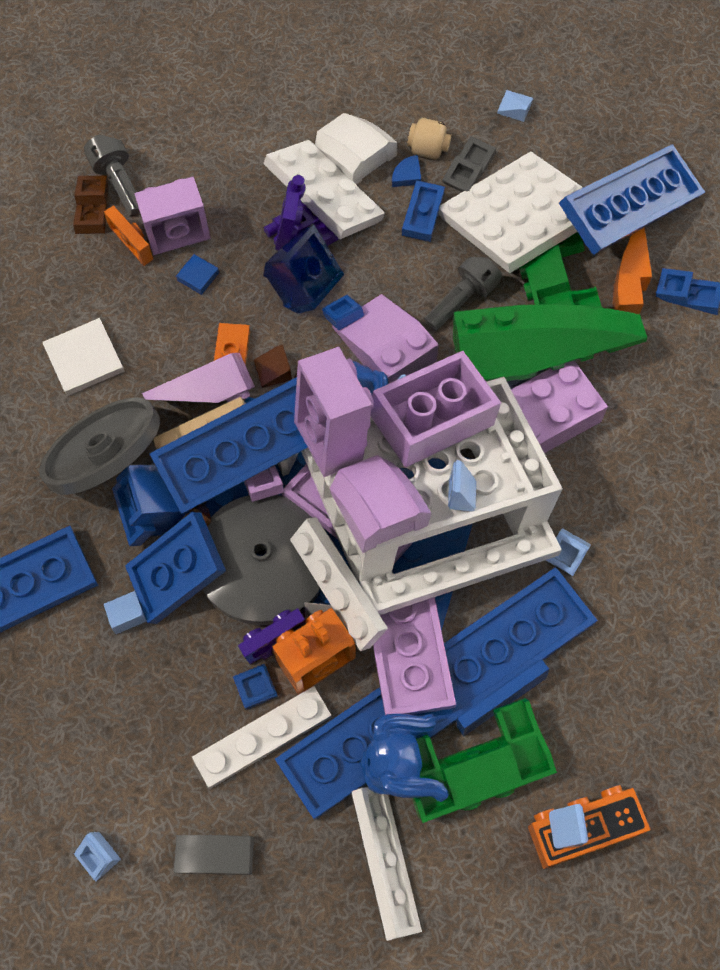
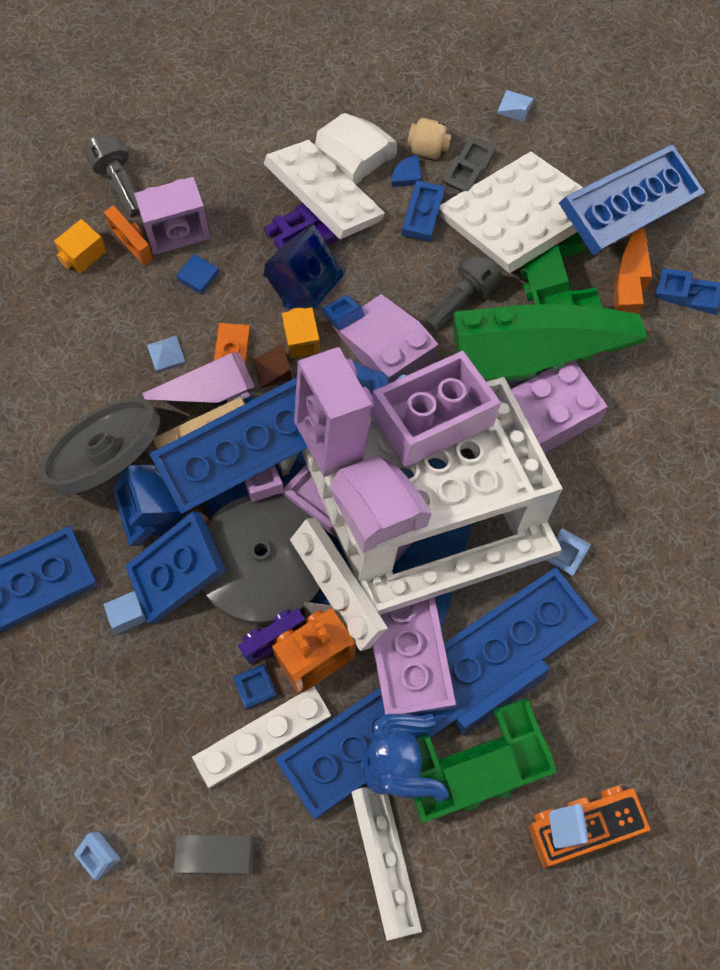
(79, 247): none -> light orange brick
(83, 357): white tile -> none
(91, 202): reddish brown slope -> none
(166, 353): none -> light blue slope
(291, 211): dark purple plate -> none
(301, 332): none -> light orange brick
(461, 488): light blue slope -> none

